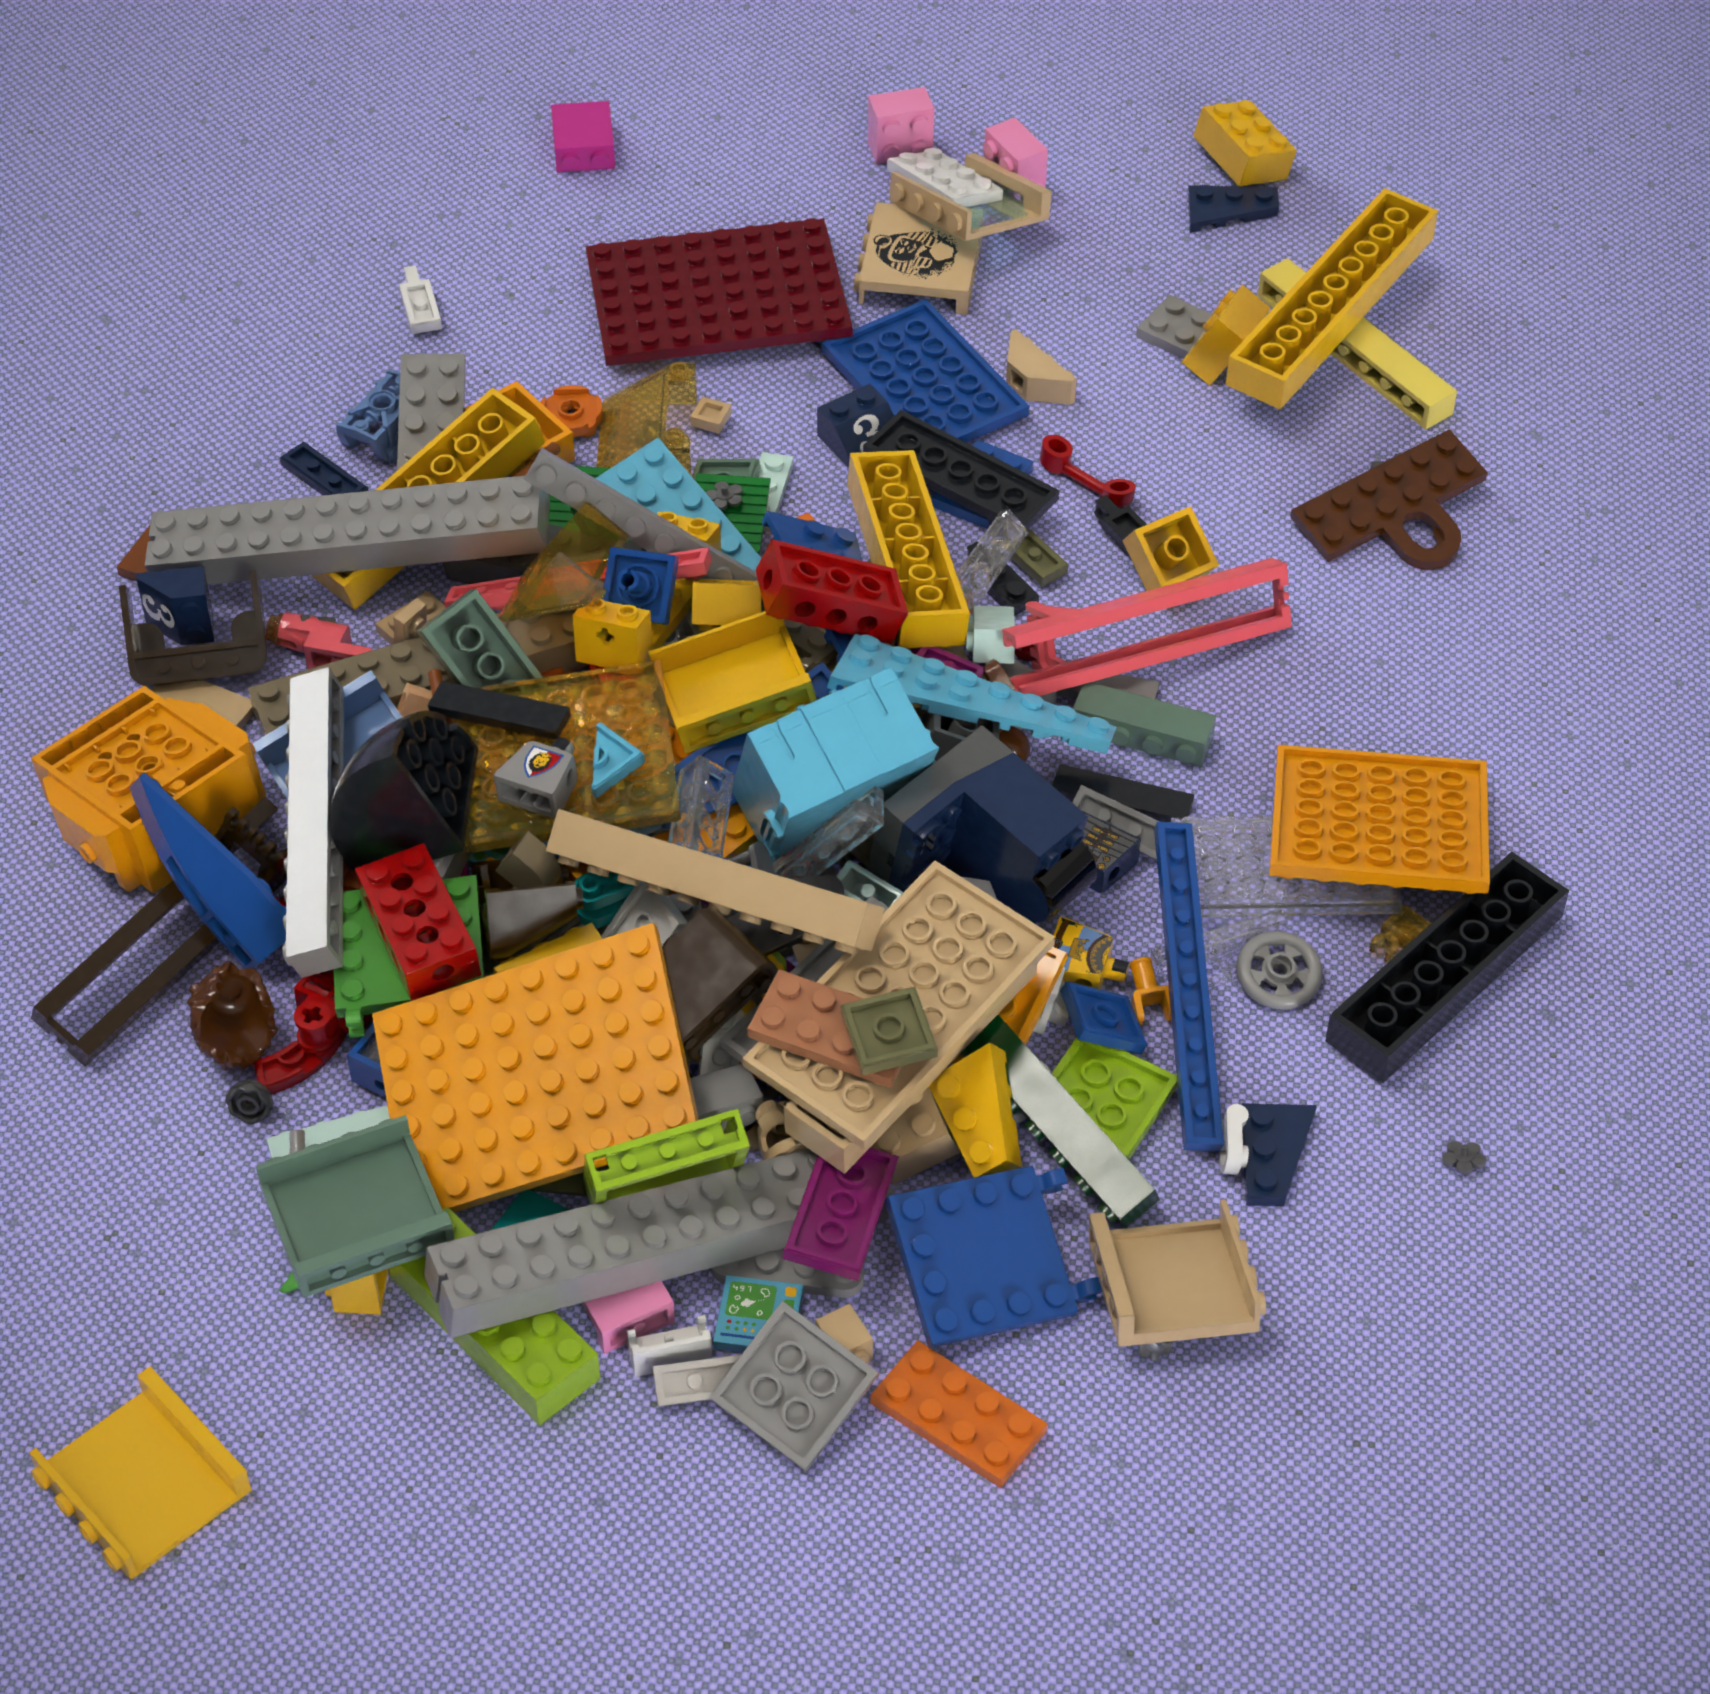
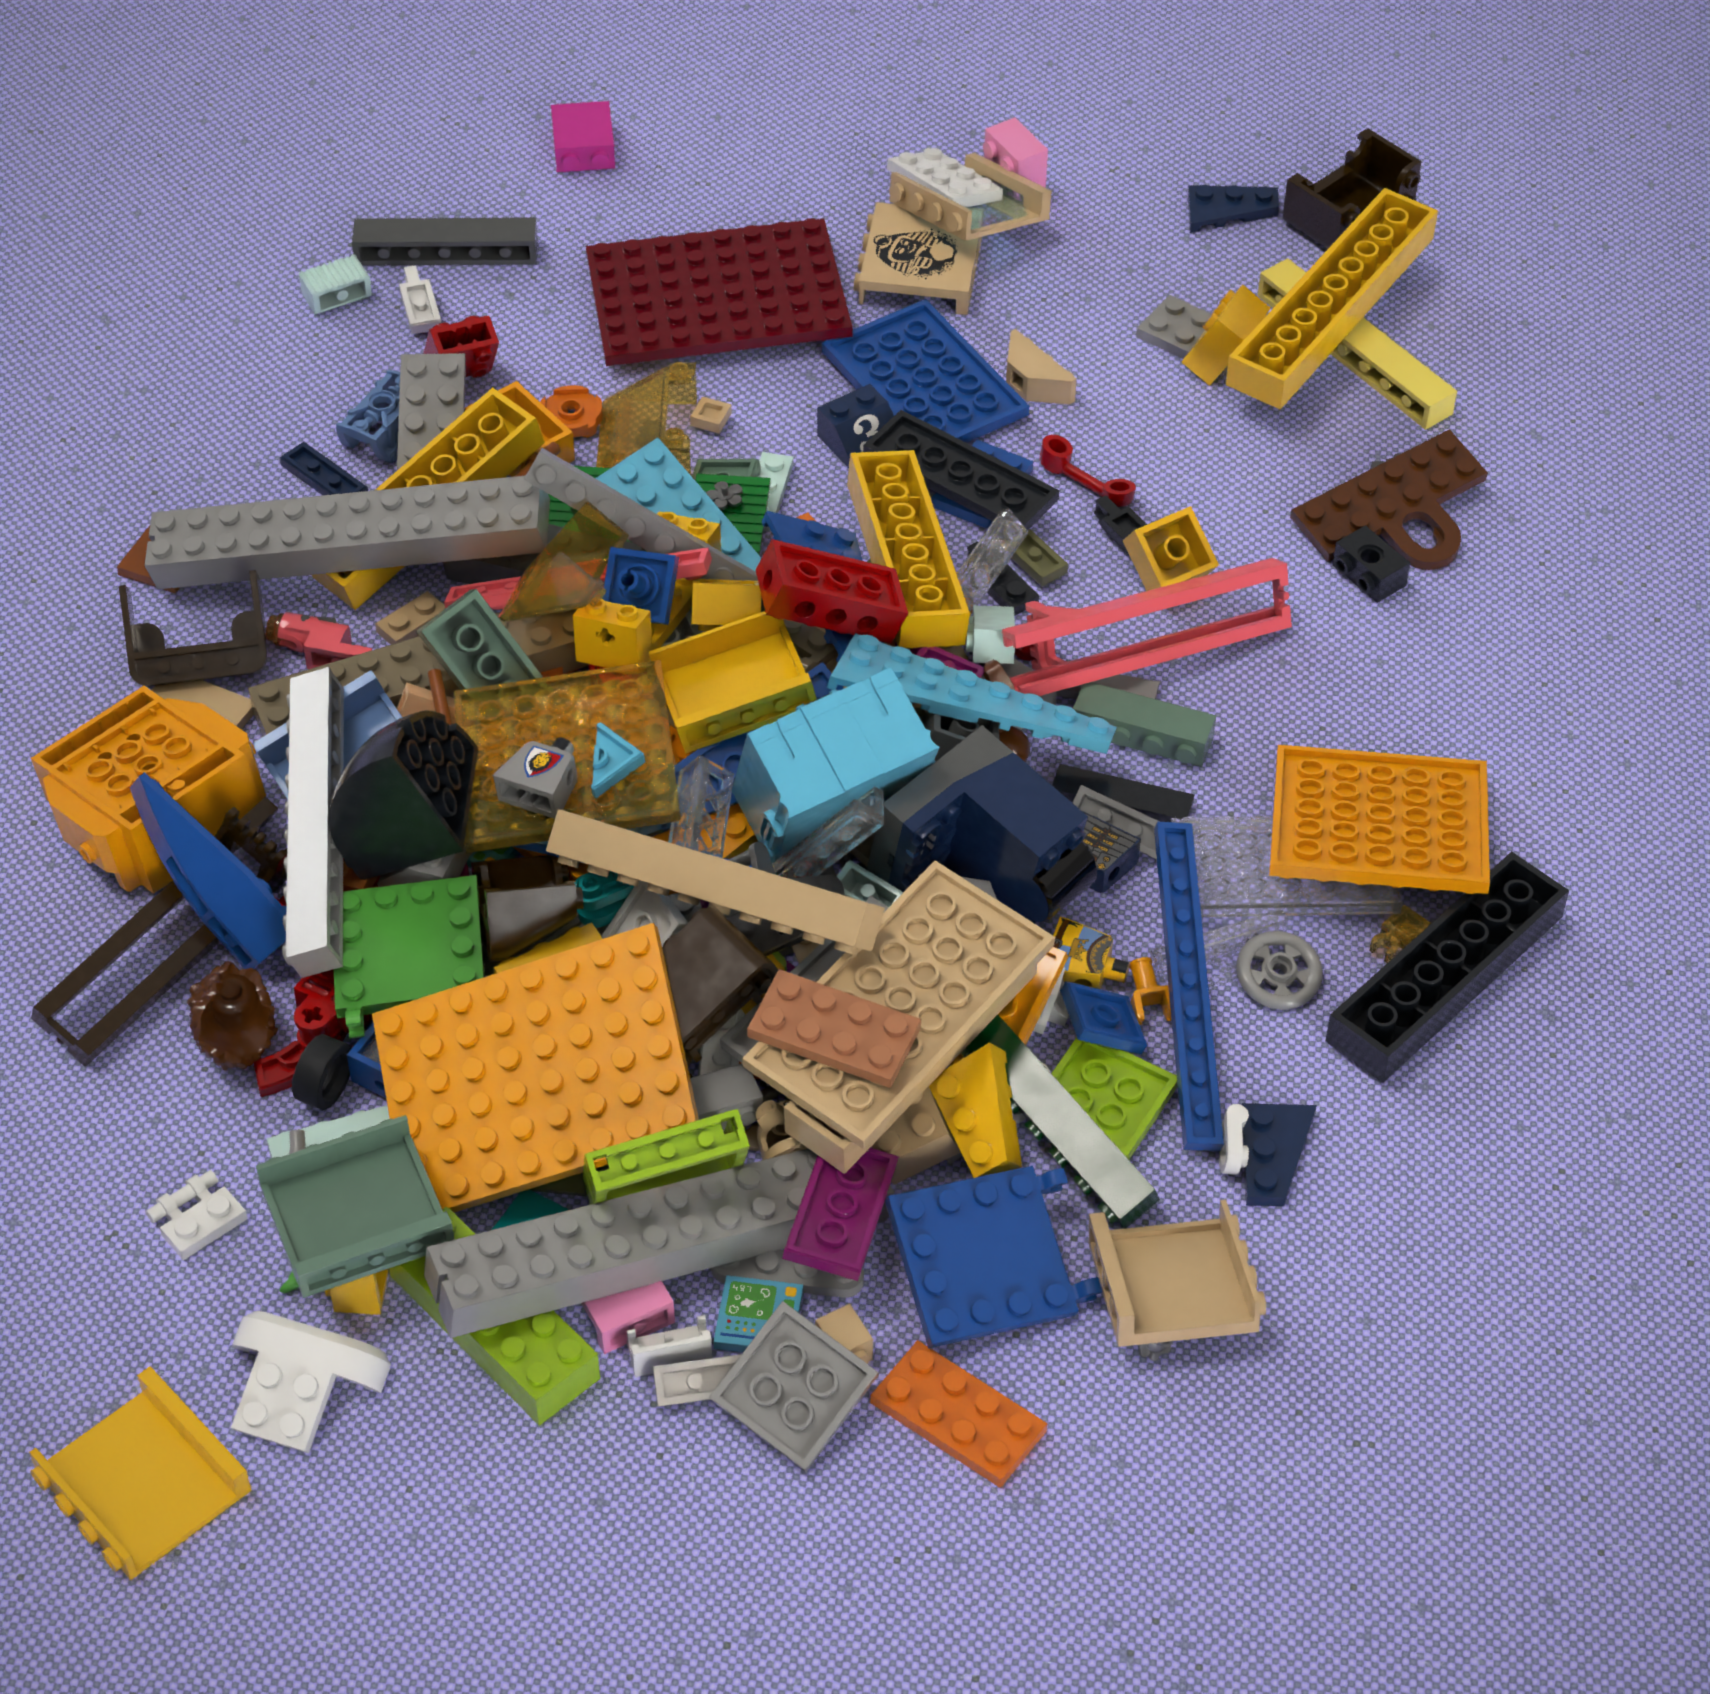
(178, 604): dark blue slope -> none
(203, 1222): none -> white plate
(249, 1101): dark grey plate -> none
(296, 1376): none -> white piece
(321, 1072): none -> black tyre
(335, 284): none -> light aqua brick
(410, 620): tan plate -> none
(428, 960): red brick -> none
(445, 241): none -> dark grey brick
(471, 337): none -> red brick
(500, 710): black tile -> none
(529, 864): dark tan brick -> none
(888, 1030): olive tile -> none
(900, 123): bright pink brick -> none
(1244, 143): yellow brick -> none
(1334, 202): none -> dark brown windscreen
(1371, 564): none -> black brick
(1464, 1157): flat silver plant -> none

